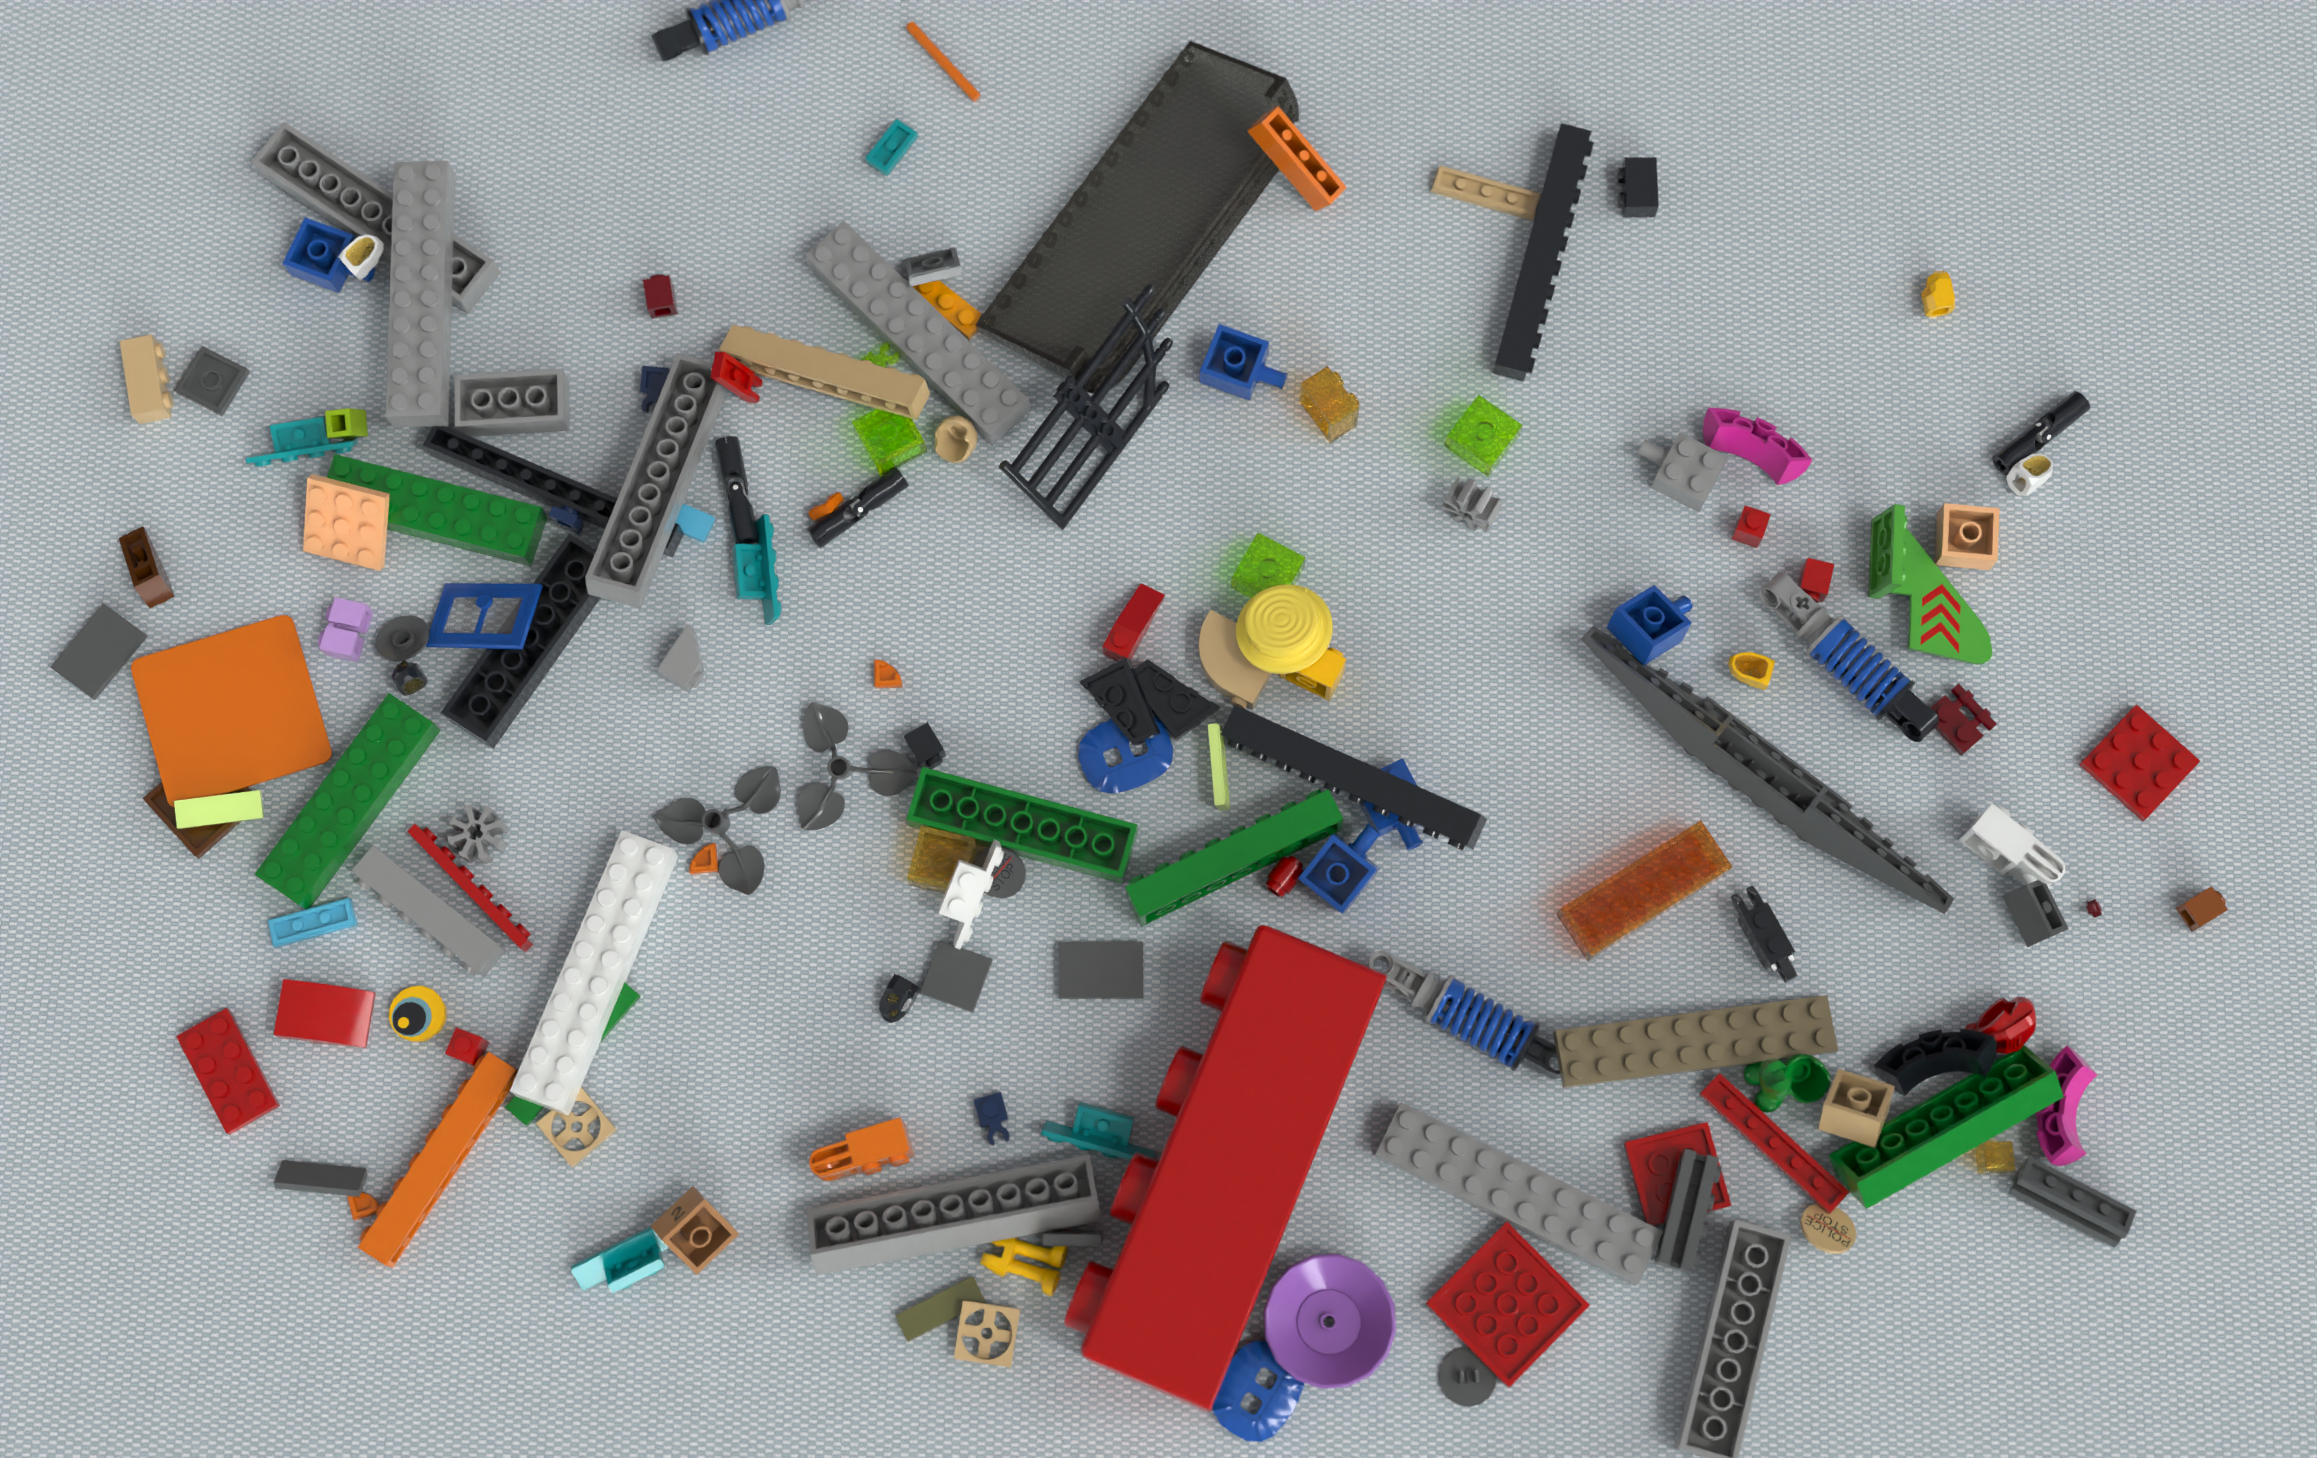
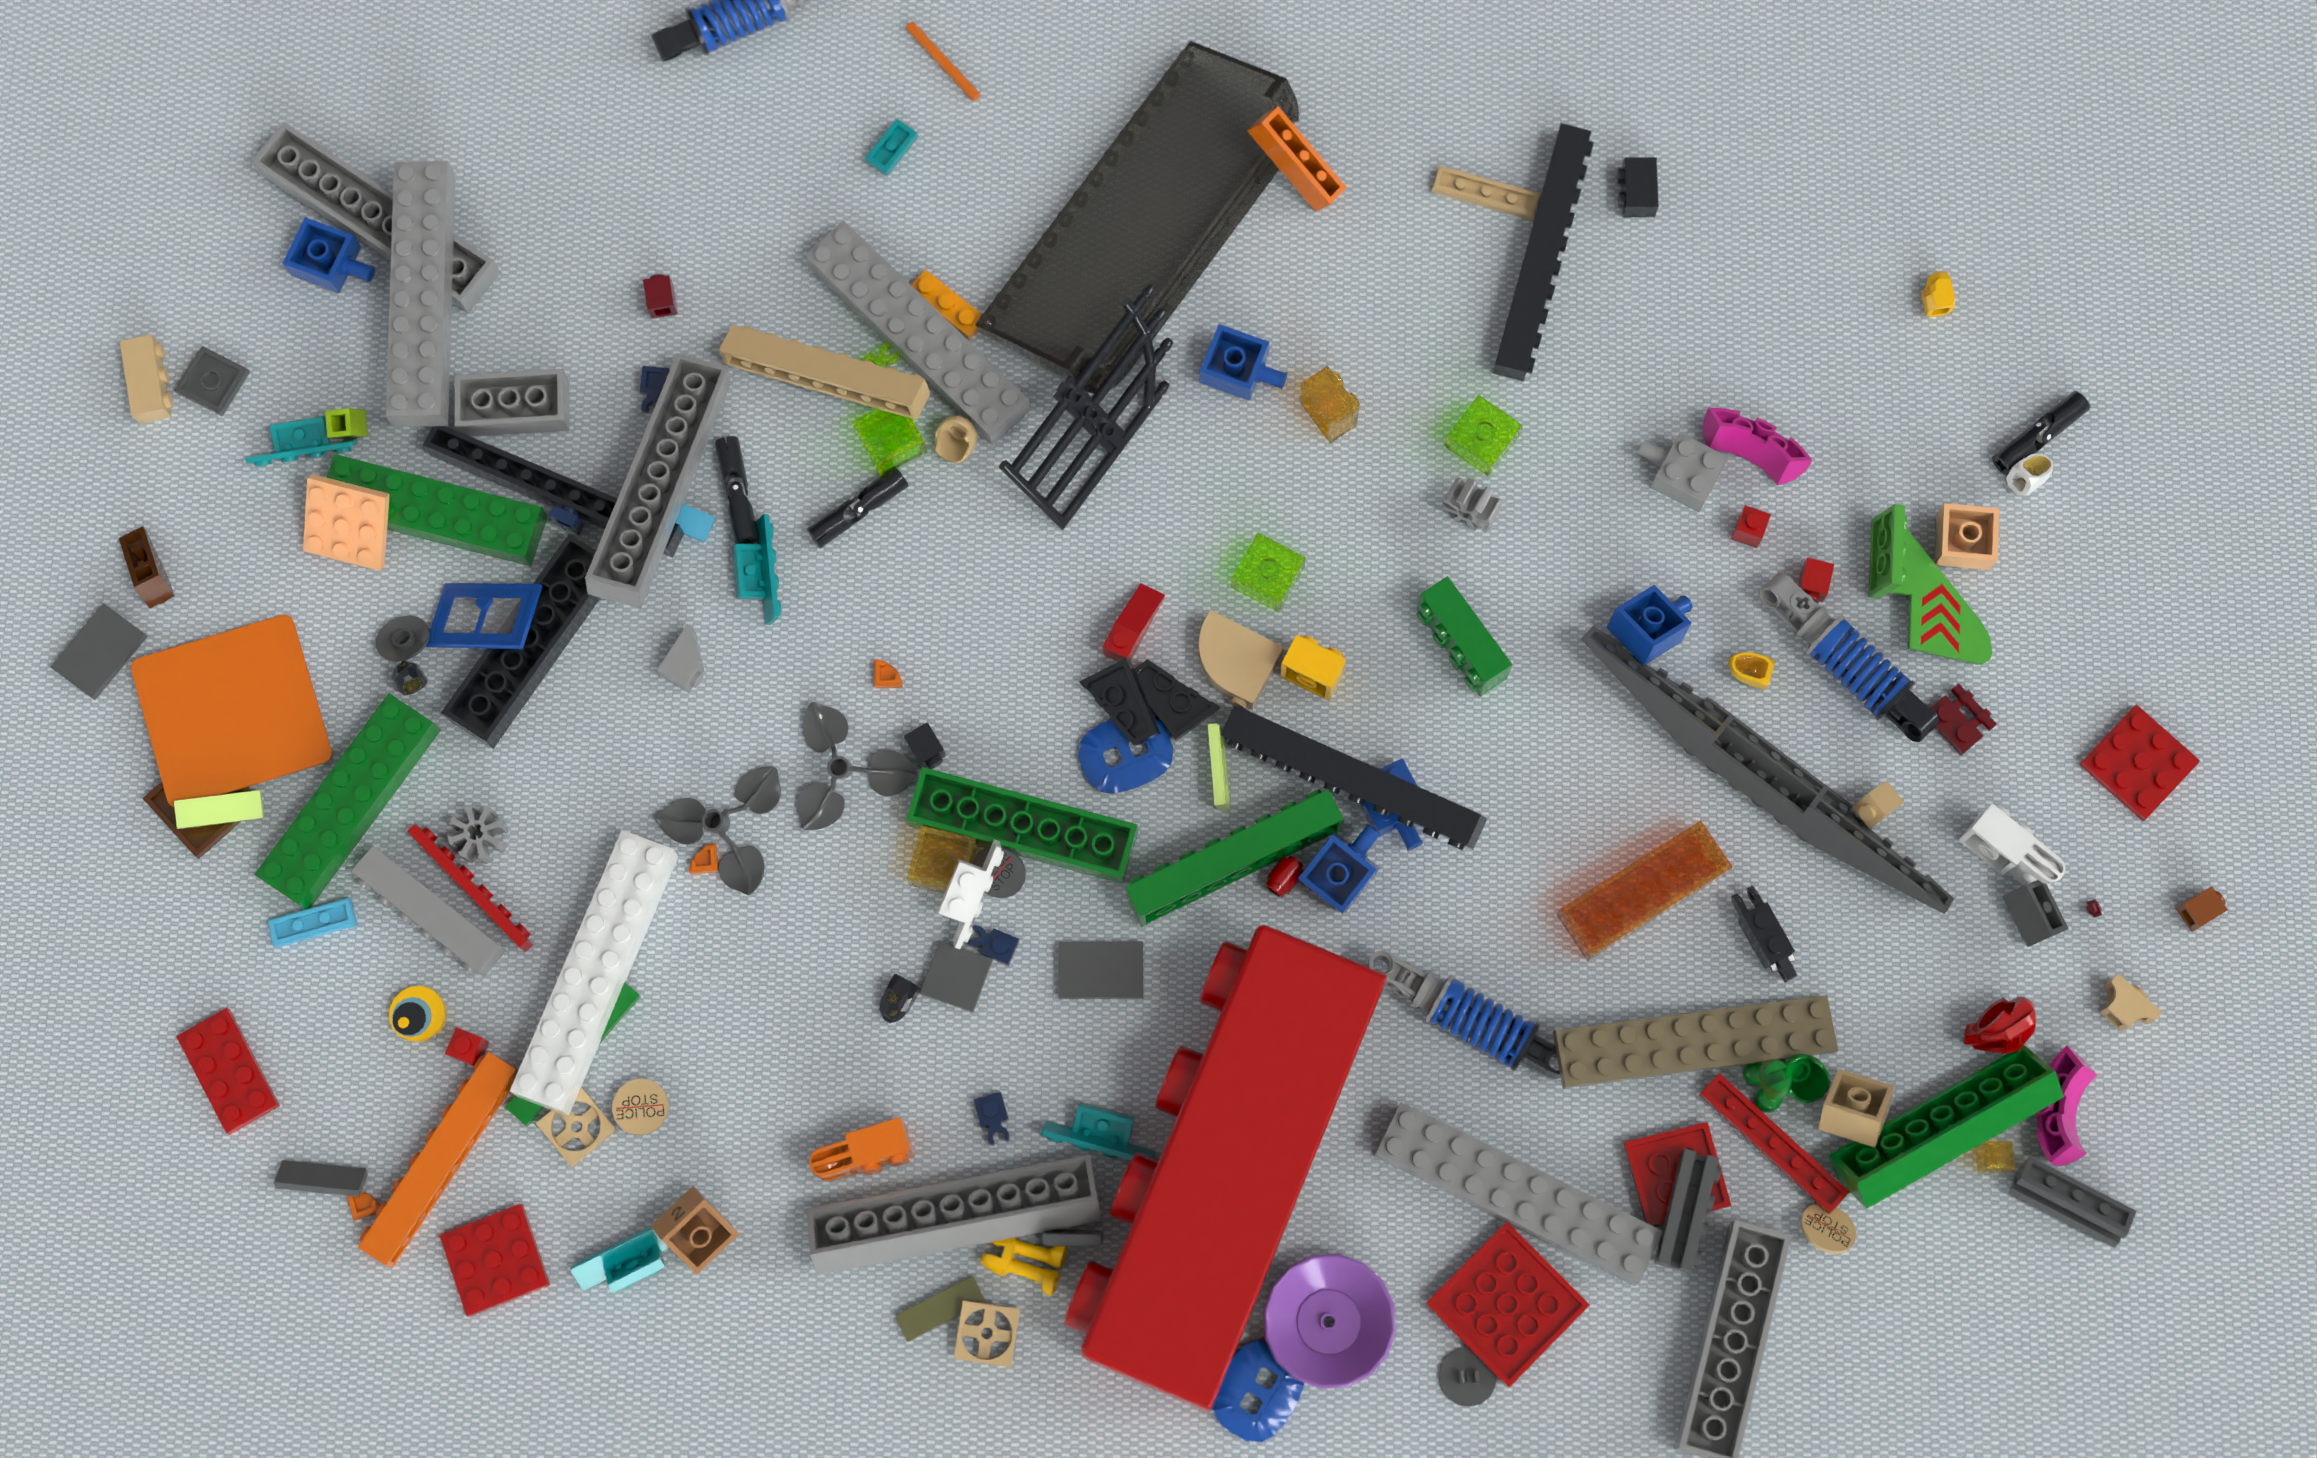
(324, 1014): red slope -> none
(345, 623): lavender piece -> none
(362, 255): rock -> none
(494, 1260): none -> red plate
(640, 1106): none -> tan piece
(735, 377): red hinge -> none
(827, 507): orange tile -> none
(933, 266): dark grey tile -> none
(997, 946): none -> dark blue plate
(1284, 629): light yellow piece -> none
(1463, 637): none -> green brick
(1878, 804): none -> tan brick
(1937, 1054): black brick -> none
(2127, 1004): none -> tan brick

